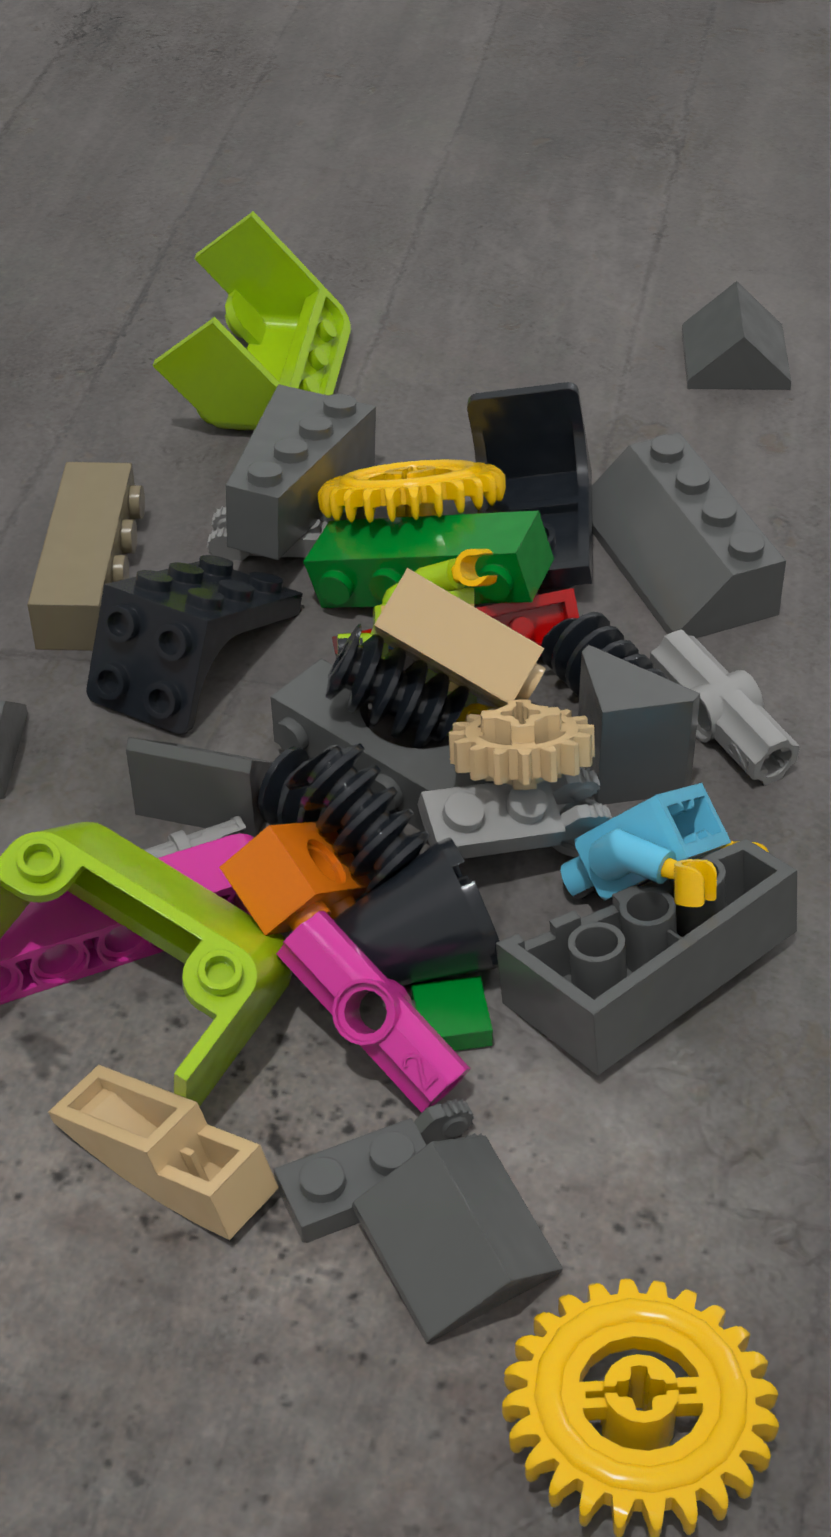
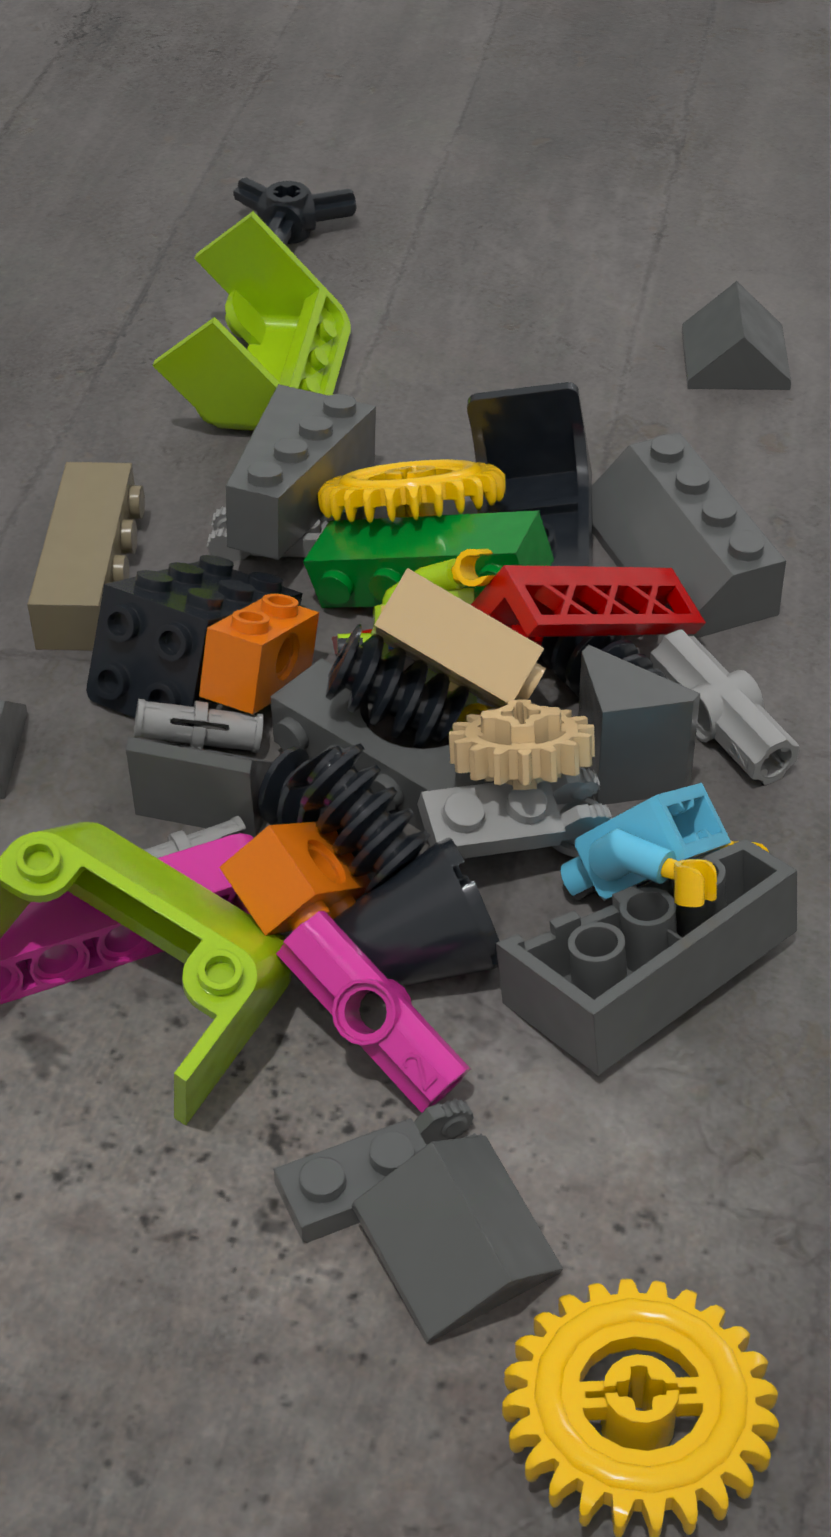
(167, 1149): tan slope -> none
(241, 732): none -> light grey pin
(257, 652): none -> orange brick
(292, 209): none -> black bush
(456, 1011): green tile -> none
(561, 600): none -> red fence

